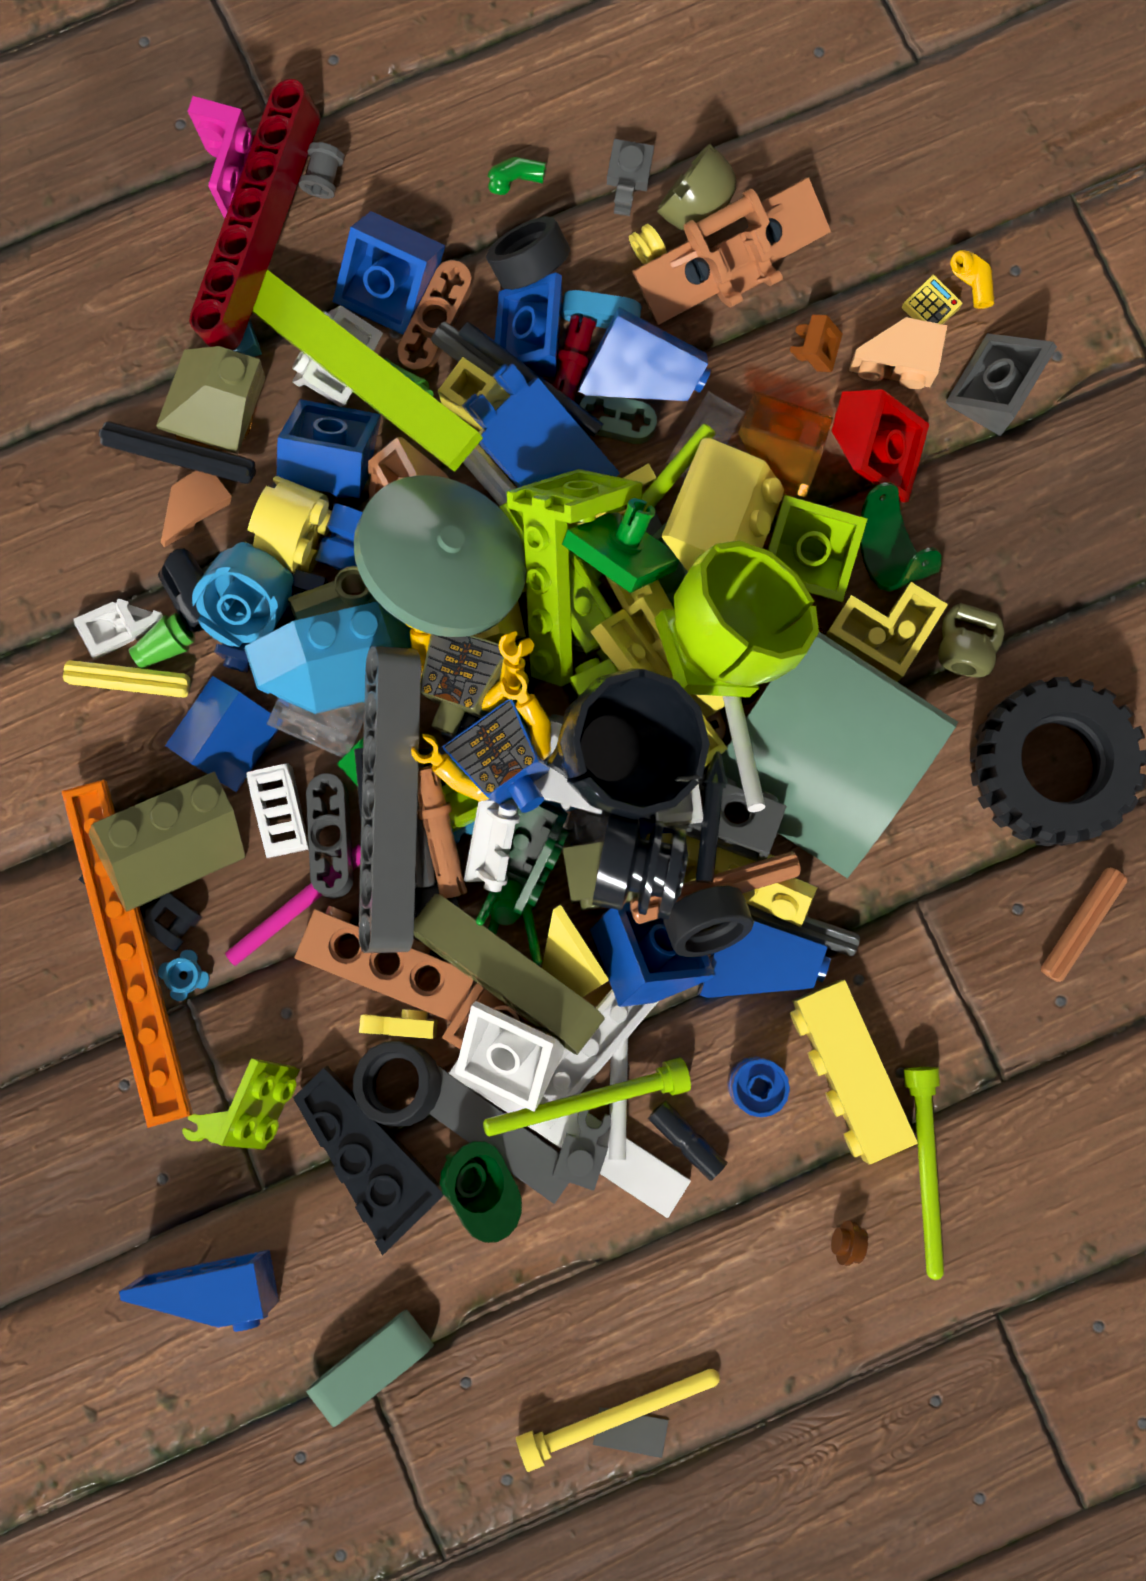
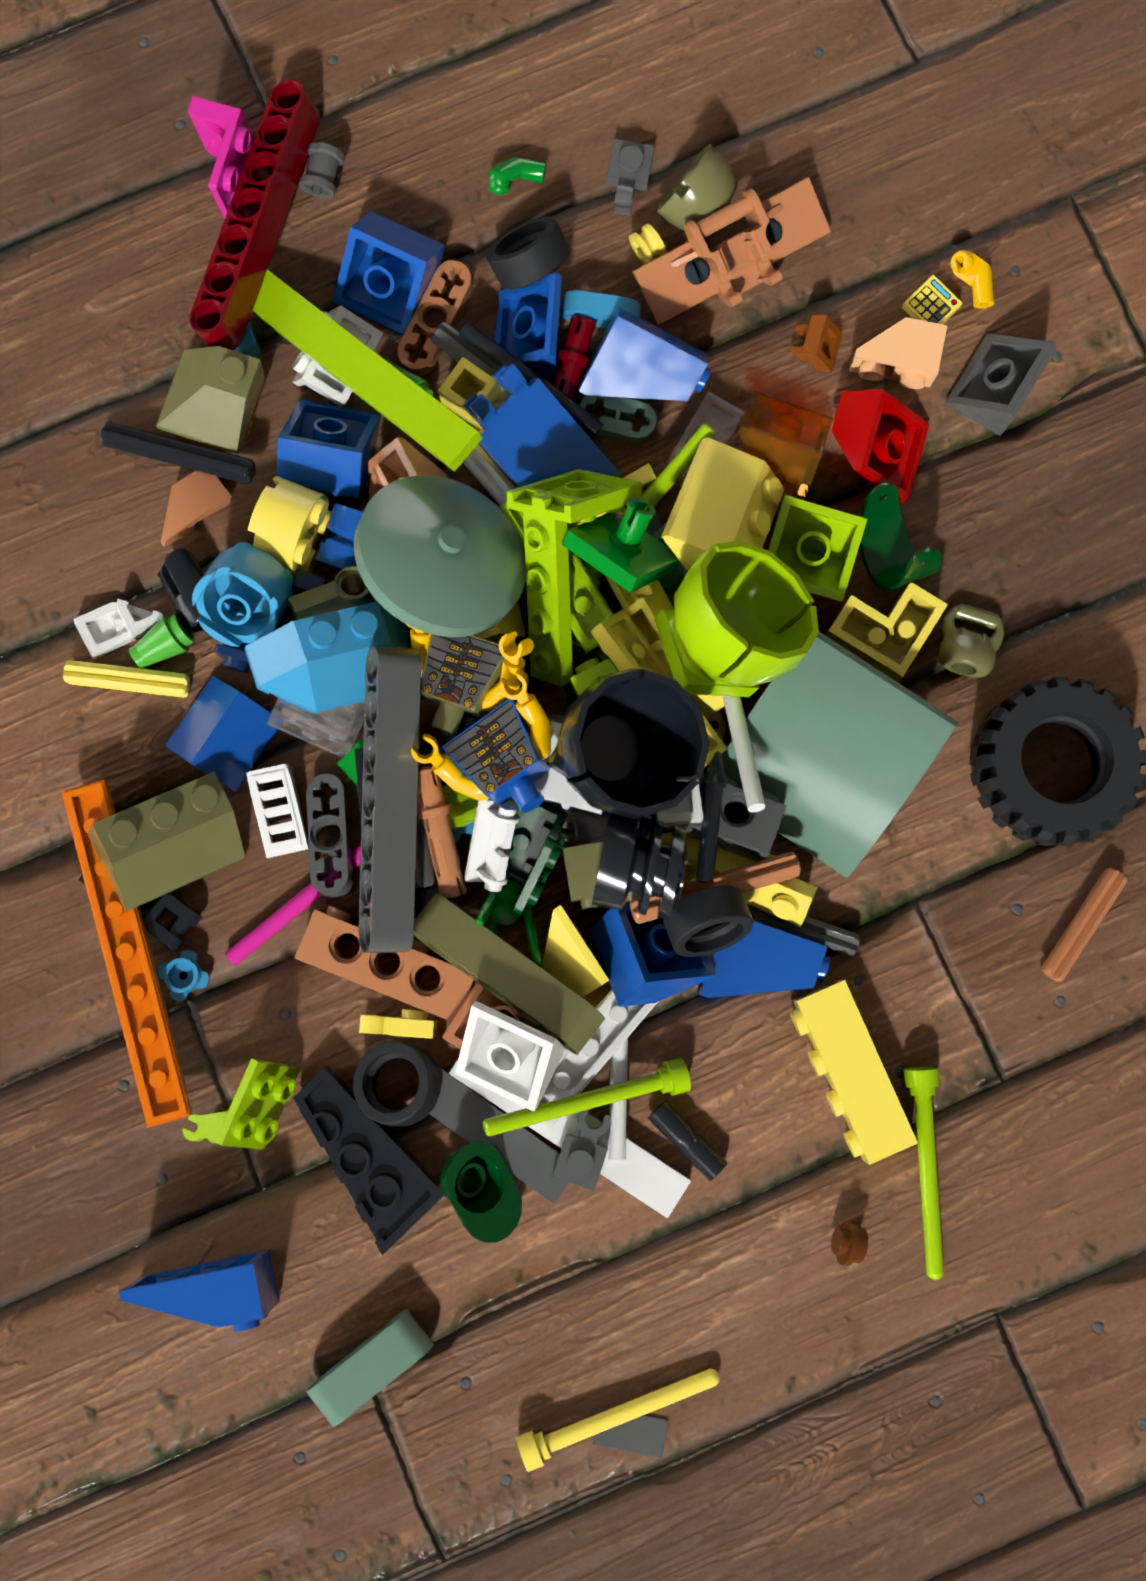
(758, 1086): blue wheel -> none

